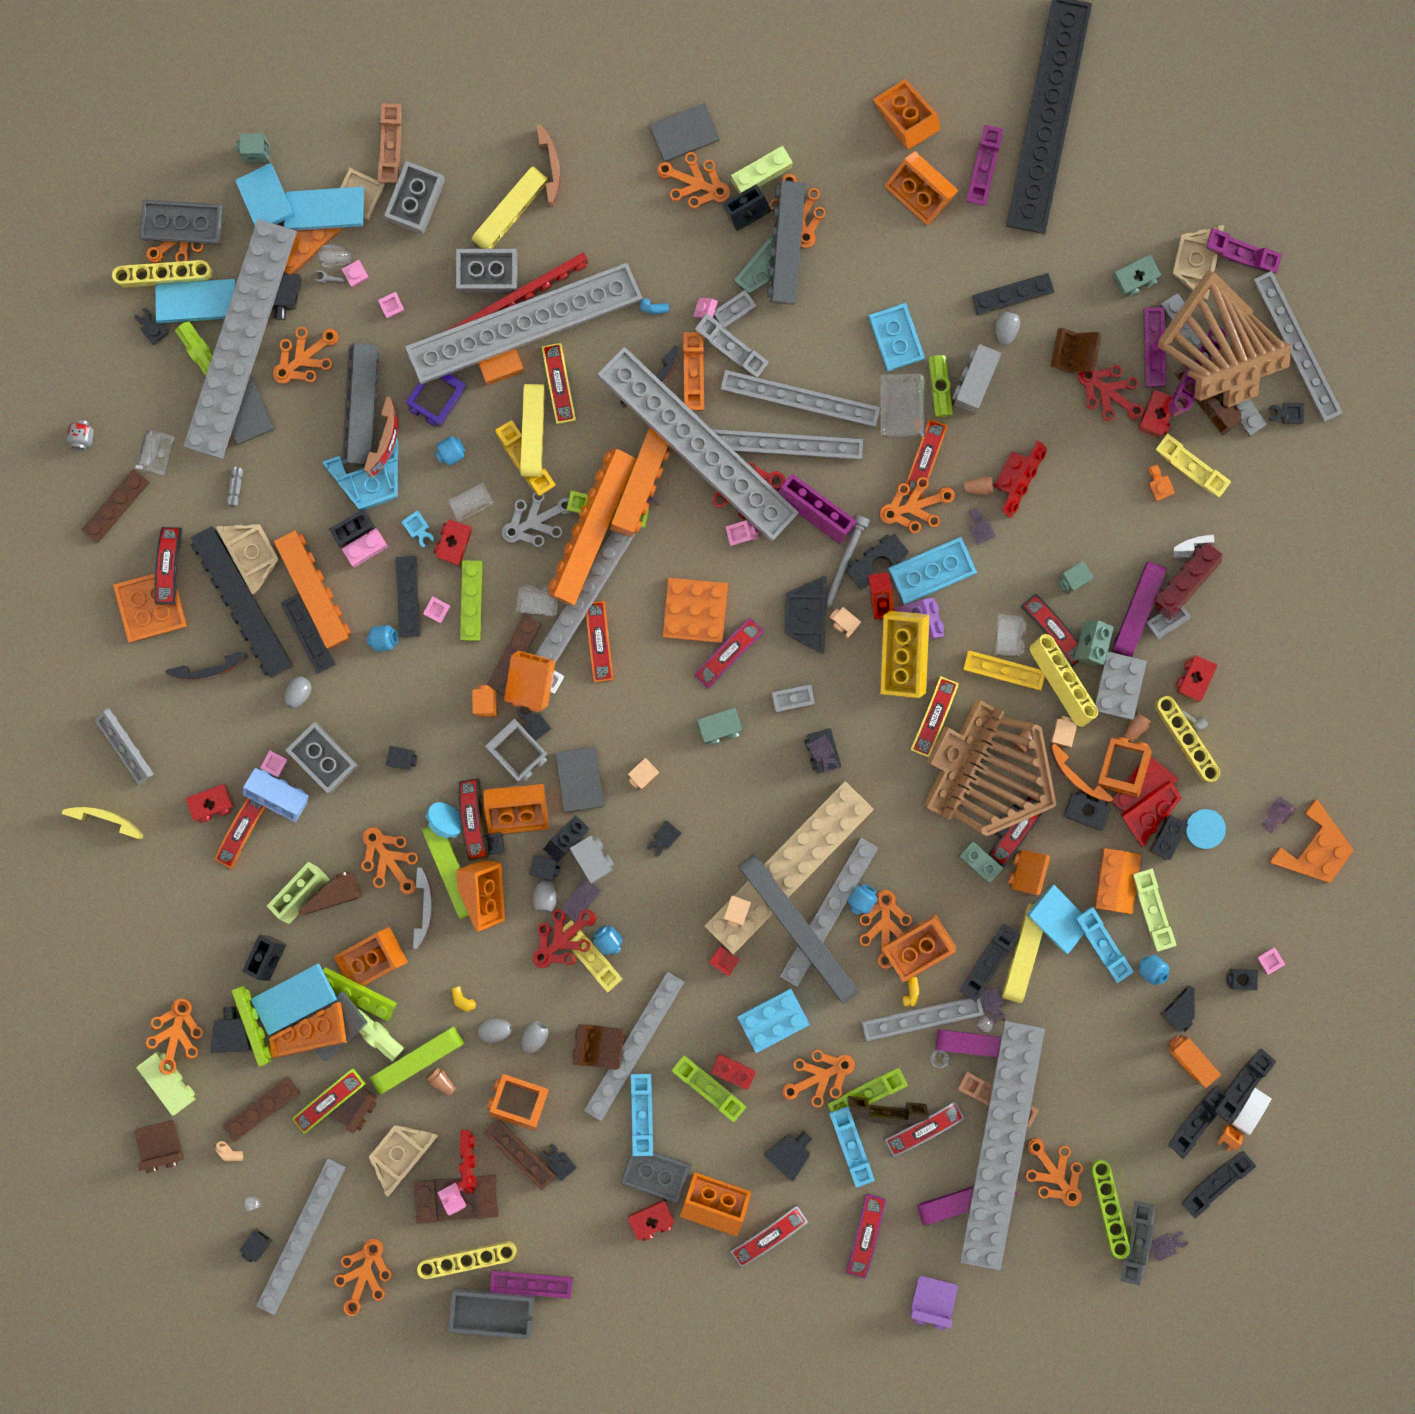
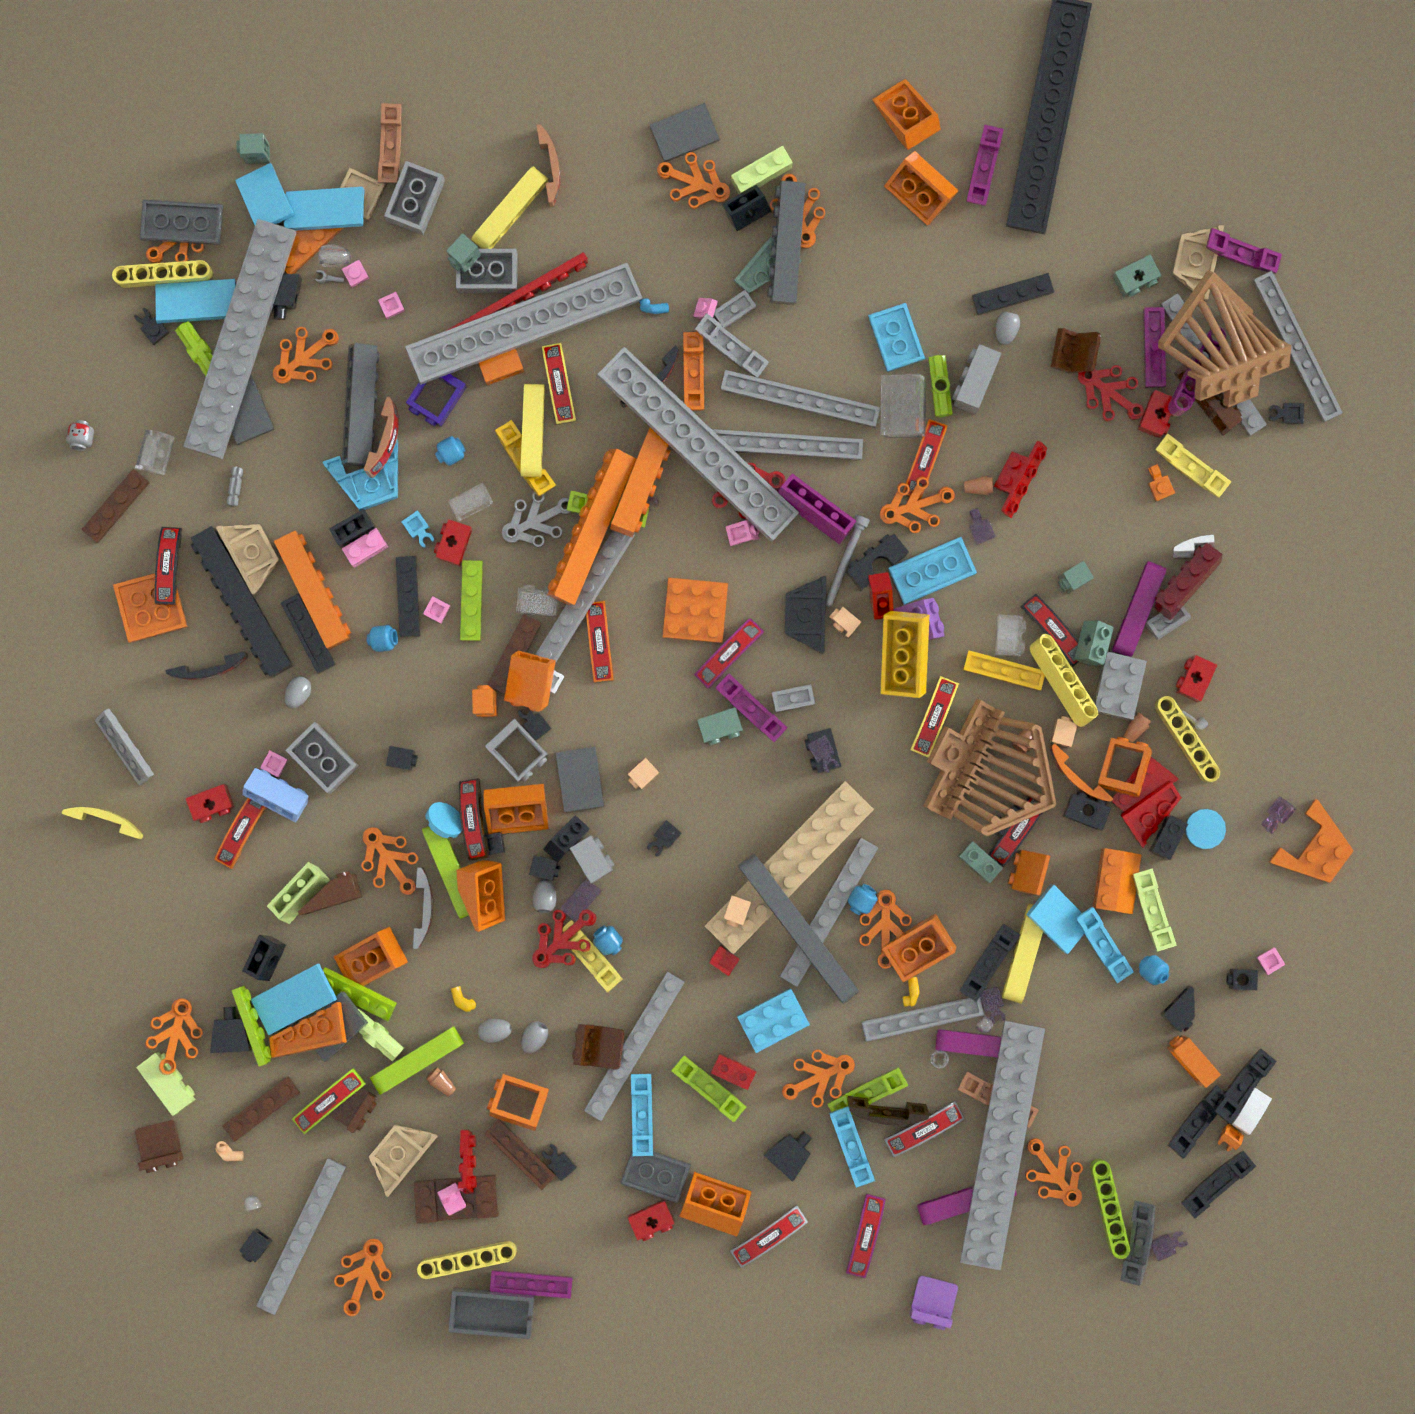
(462, 253): none -> sand green brick
(751, 708): none -> magenta slope

